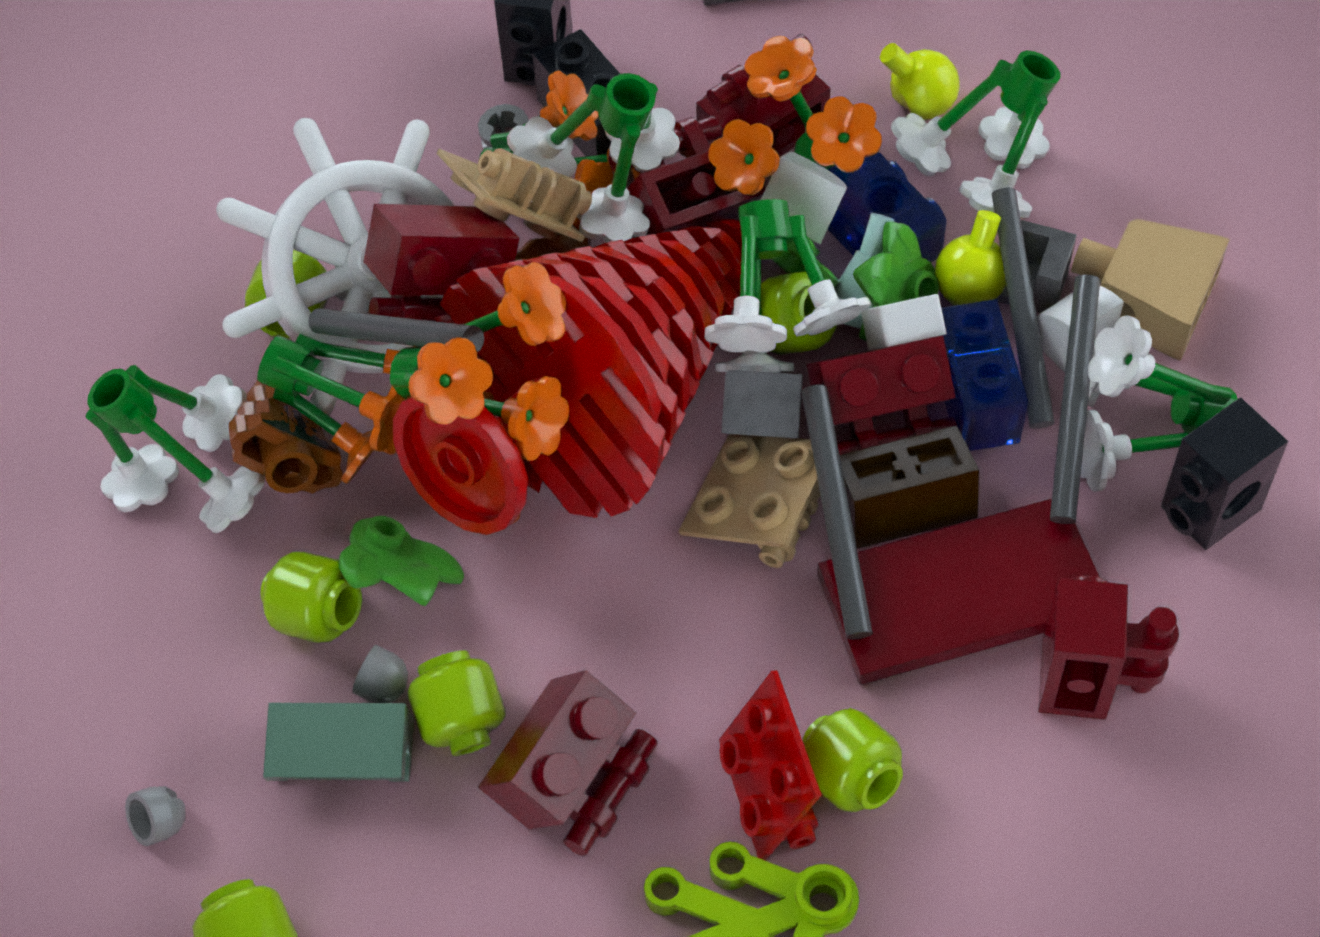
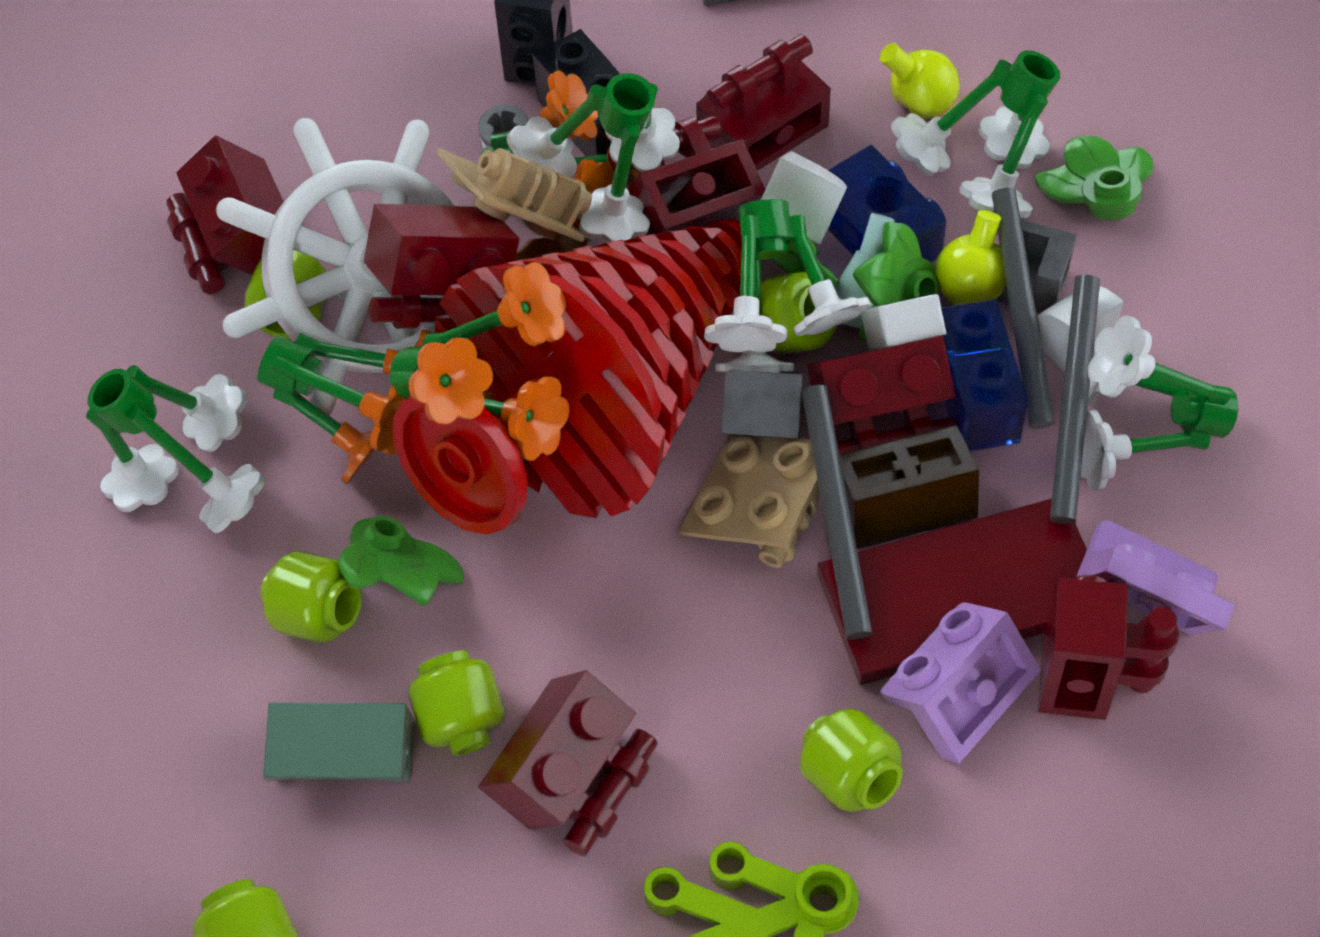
(154, 814): light grey hinge -> none
(210, 244): none -> dark red brick
(283, 445): dark orange rock -> none
(381, 676): light grey hinge -> none
(390, 329): dark grey bar -> none
(771, 771): red hinge -> none
(833, 137): orange plant -> none
(963, 678): none -> lavender bracket
(1099, 177): none -> bright green plate
(1157, 578): none -> lavender bracket
(1160, 276): tan torso -> none
(1222, 473): black brick -> none

